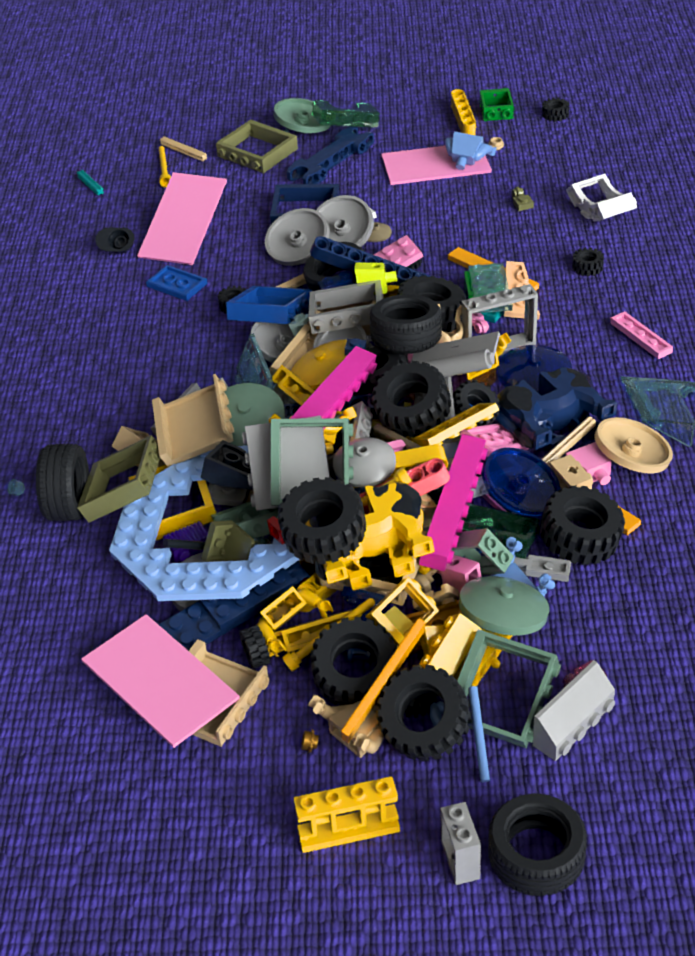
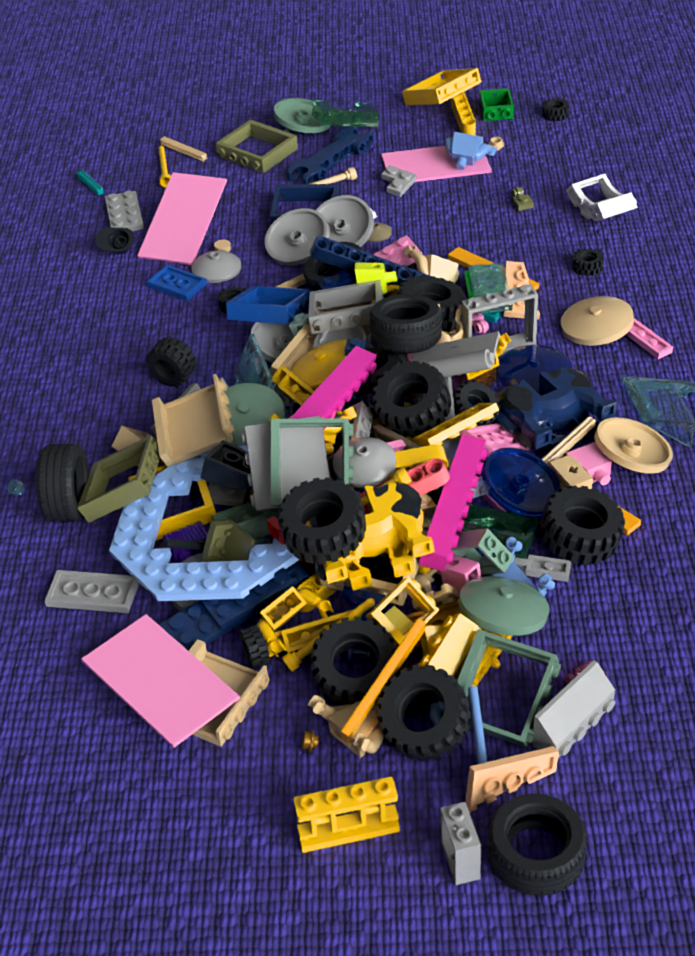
(92, 591): none -> light grey plate
(124, 210): none -> light grey plate
(171, 361): none -> black tyre
(216, 266): none -> light grey dish
(223, 245): none -> tan tile
(349, 174): none -> tan piece
(399, 179): none -> light grey plate
(433, 265): none -> torso
(450, 85): none -> yellow window
(507, 774): none -> light nougat wing
(597, 320): none -> tan dish

